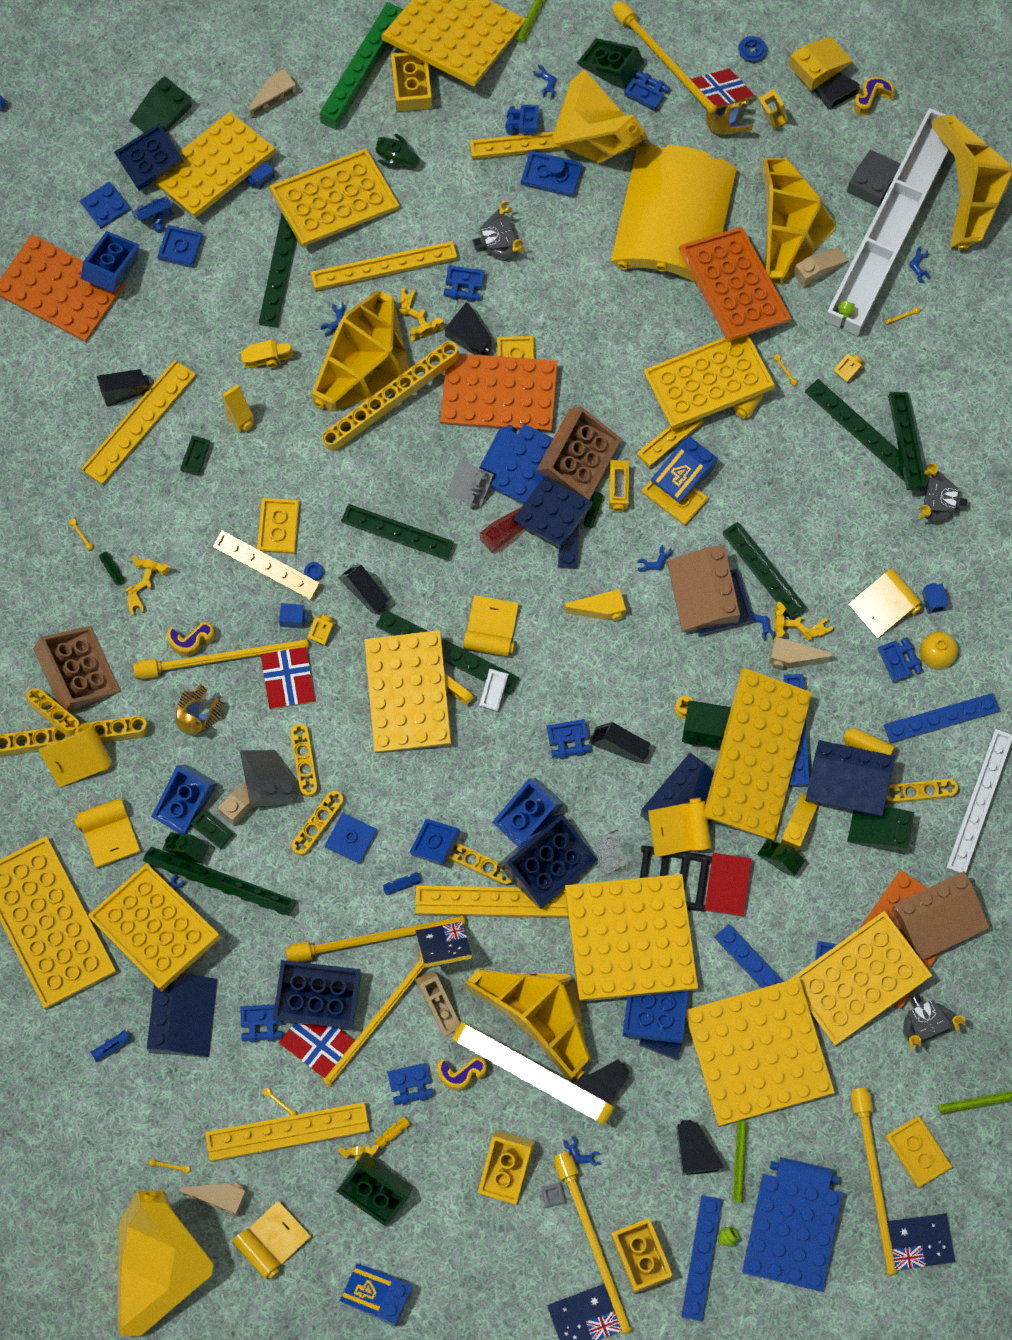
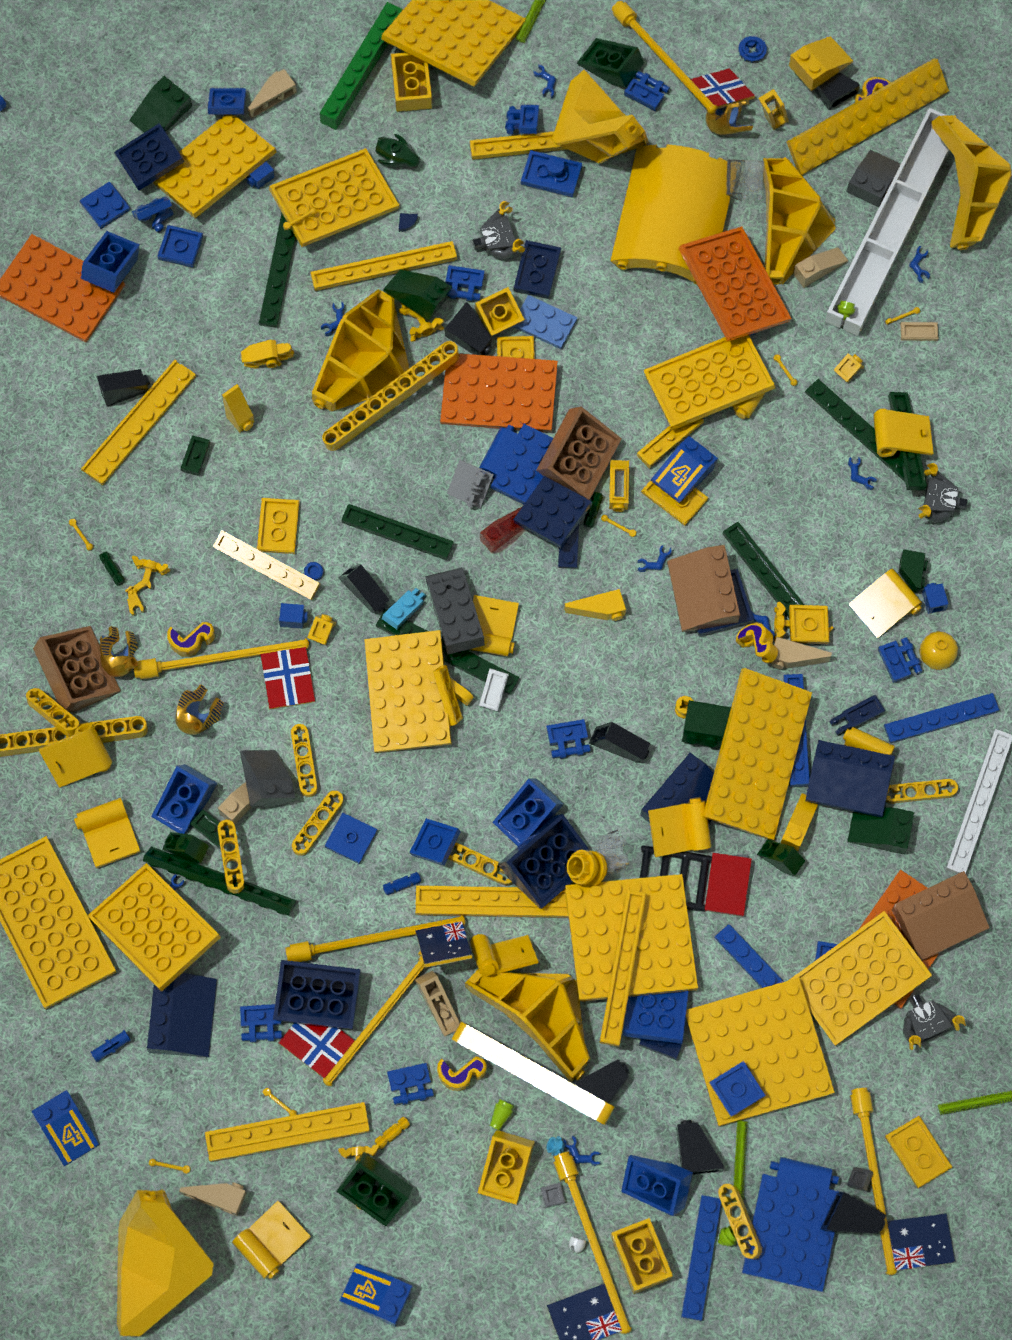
(65, 1128): none -> blue slope
(119, 664): none -> pearl gold piece
(227, 101): none -> blue plate
(230, 856): none -> yellow beam
(286, 225): none -> yellow hinge
(404, 608): none -> medium azure hinge
(407, 221): none -> dark blue tile
(418, 292): none -> dark green slope
(447, 694): none -> yellow tile
(455, 610): none -> dark grey hinge
(499, 311): none -> yellow slope
(501, 1113): none -> lime cone
(502, 956): none -> yellow door
(537, 269): none -> dark blue plate
(545, 322): none -> medium blue plate
(555, 1145): none -> medium azure plate
(576, 1244): none -> white hinge
(587, 867): none -> yellow piece
(622, 968): none -> yellow tile
(632, 533): none -> yellow hinge
(657, 1184): none -> blue slope
(737, 1089): none -> blue plate
(742, 1219): none -> yellow beam
(745, 179): none -> clear slope
(761, 638): none -> yellow animal
(809, 624): none -> yellow tile
(852, 1215): none -> black slope
(857, 478): none -> blue arm
(858, 714): none -> dark blue hinge
(860, 1178): none -> flat silver tile
(867, 116): none -> yellow plate
(902, 432): none -> yellow door
(911, 569): none -> dark green slope
(919, 331): none -> tan tile

